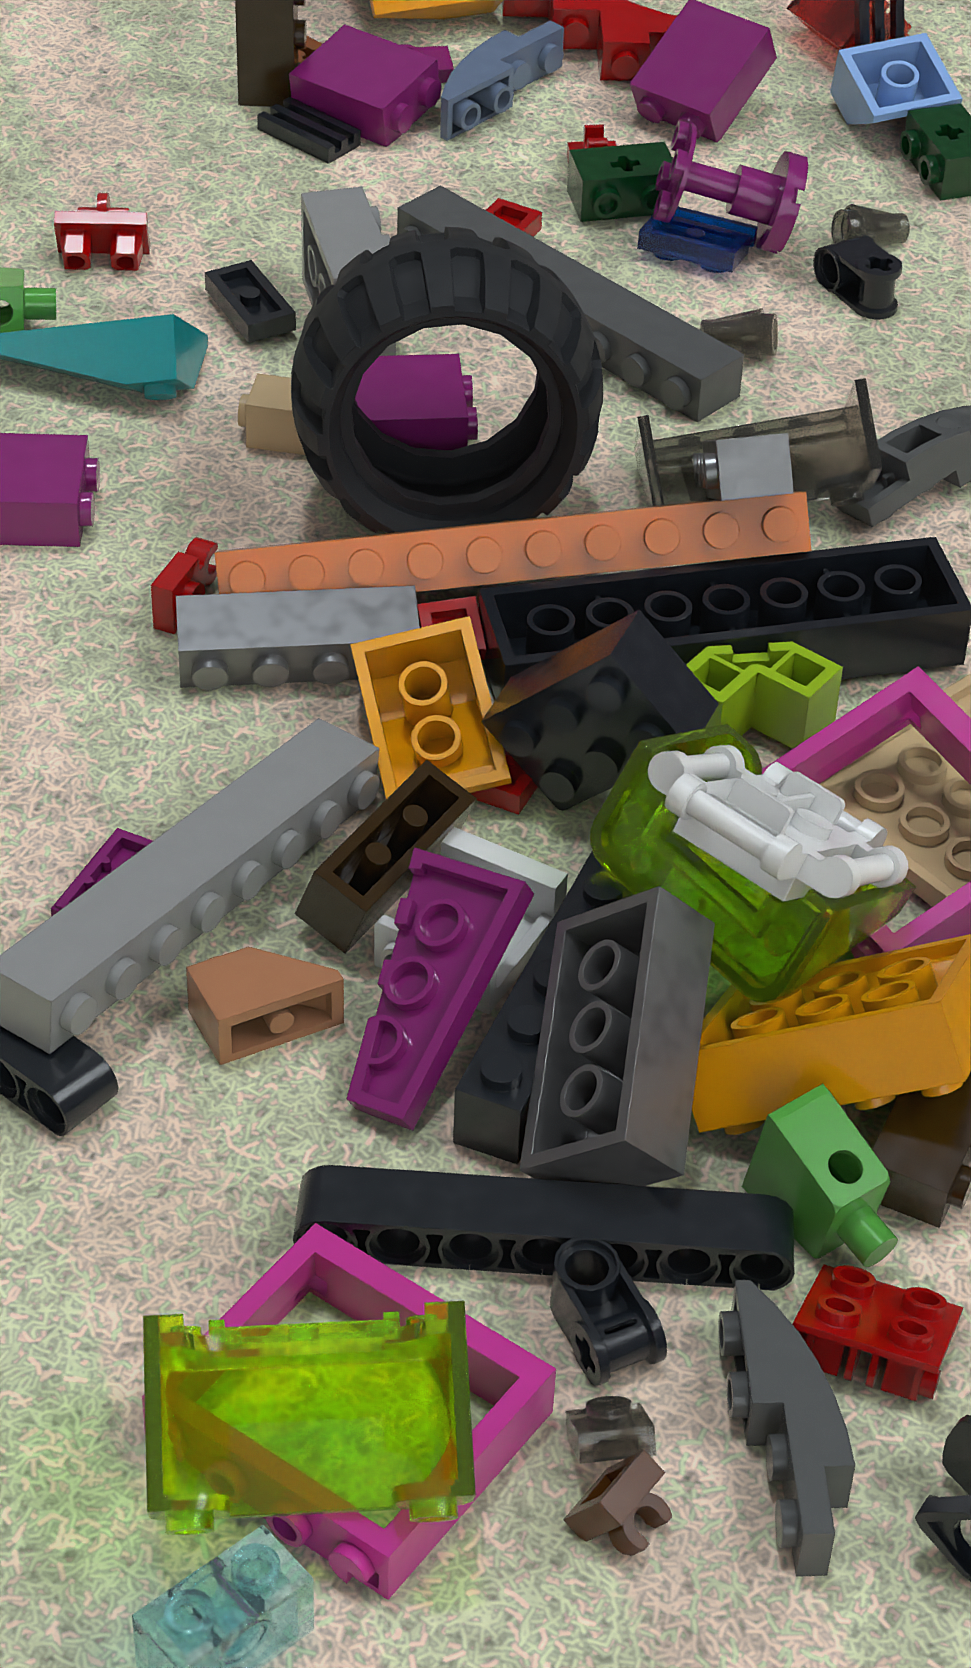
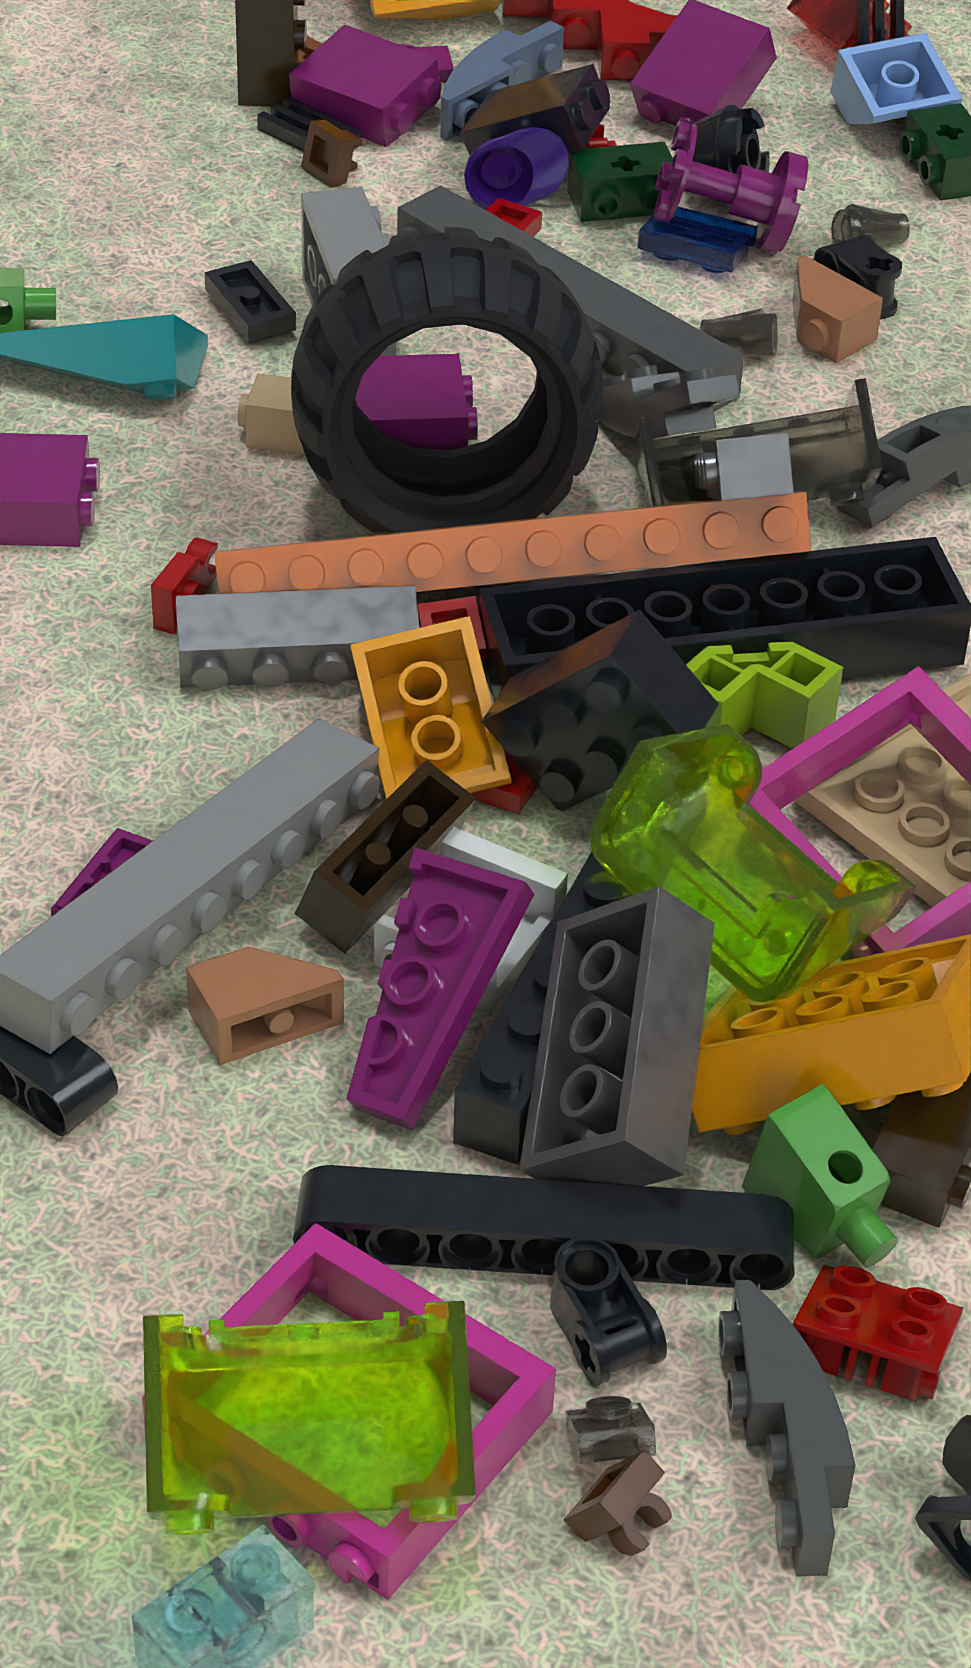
(102, 232): red hips -> none
(329, 152): none -> reddish brown tile
(516, 167): none -> dark purple cap
(564, 103): none -> black brick
(671, 400): none -> dark grey slope
(730, 140): none -> black cone
(774, 825): white brick -> none
(832, 311): none -> nougat slope

